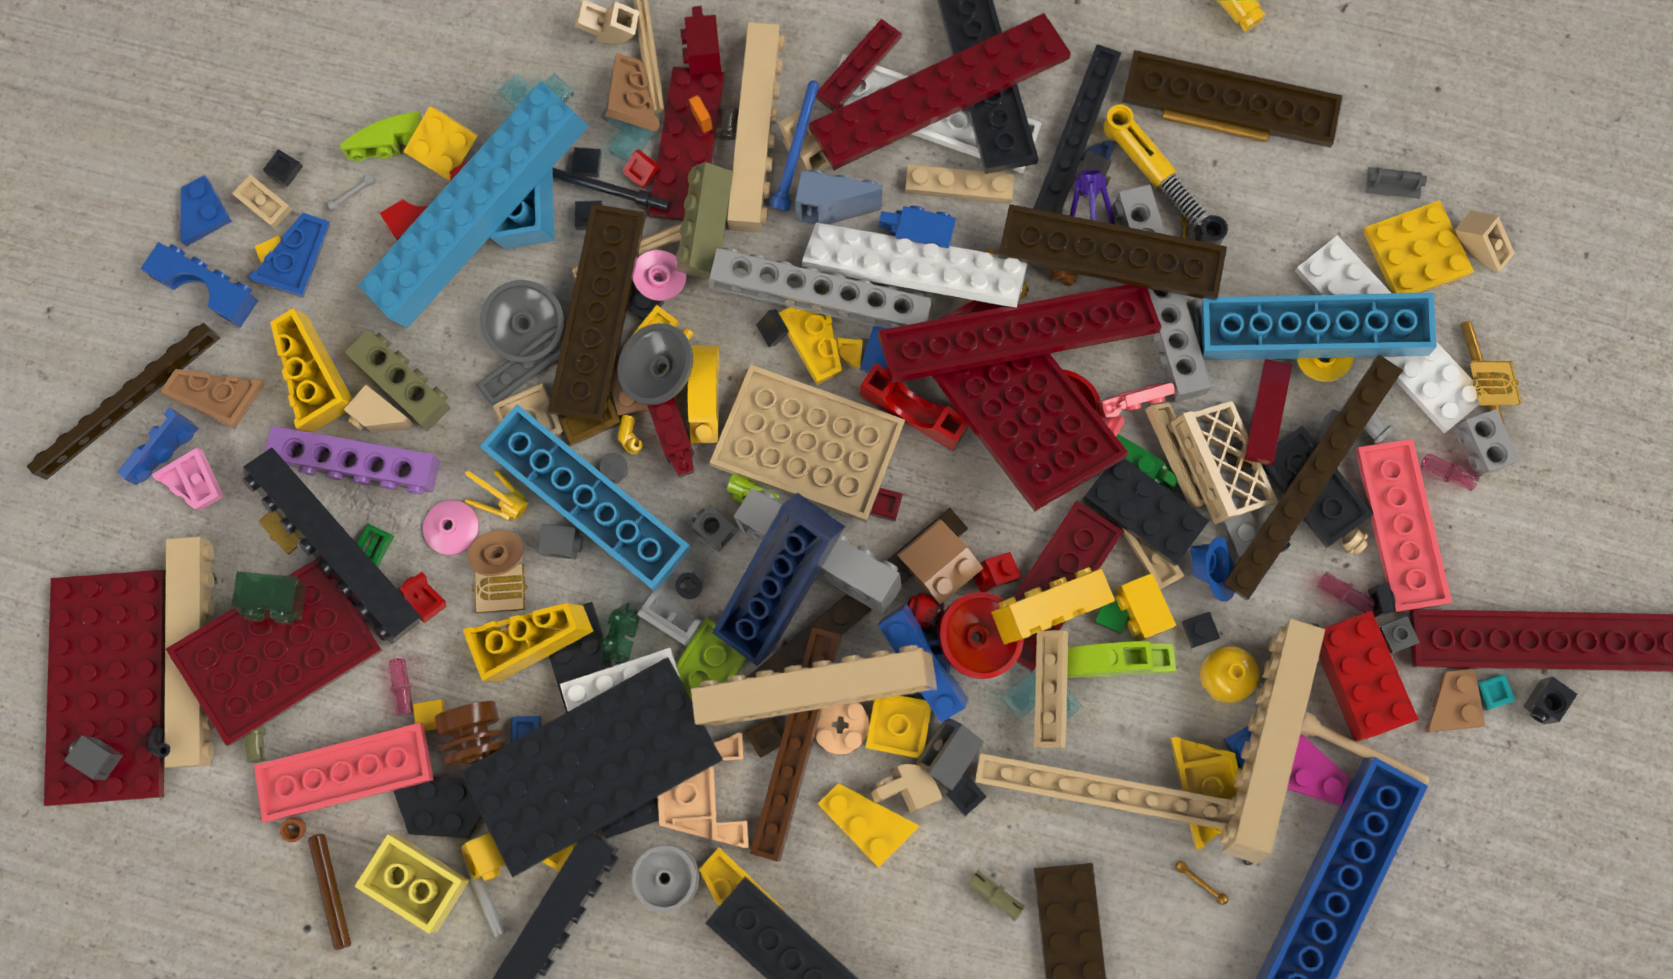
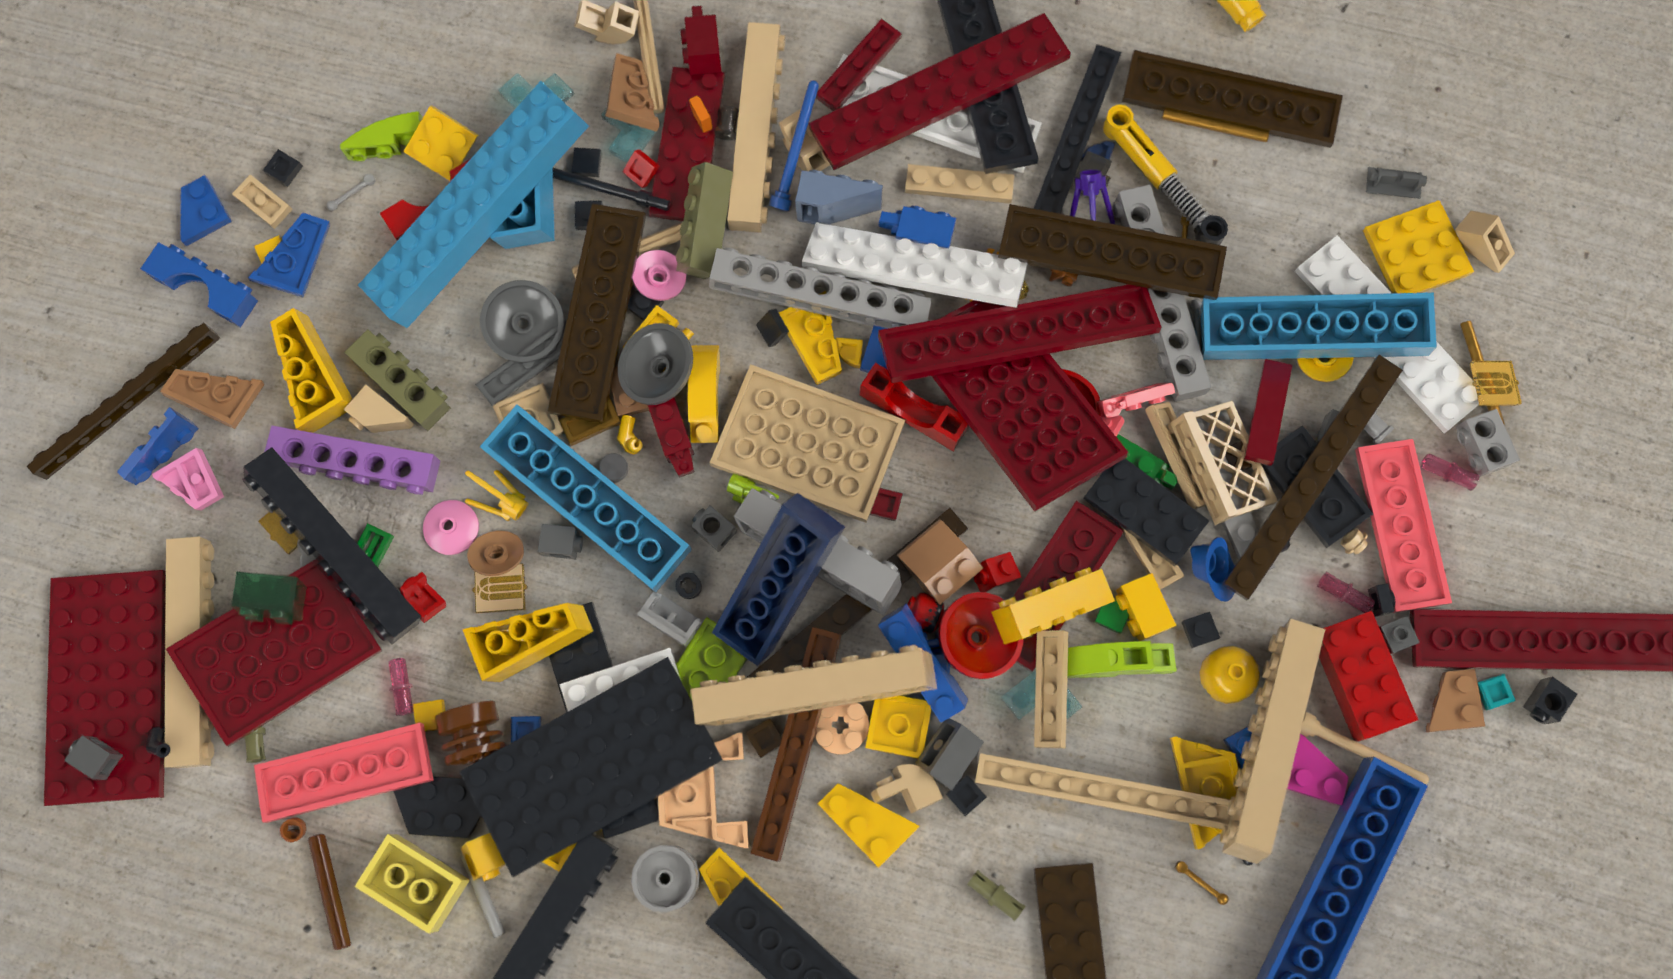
(615, 645): clear green hinge -> none

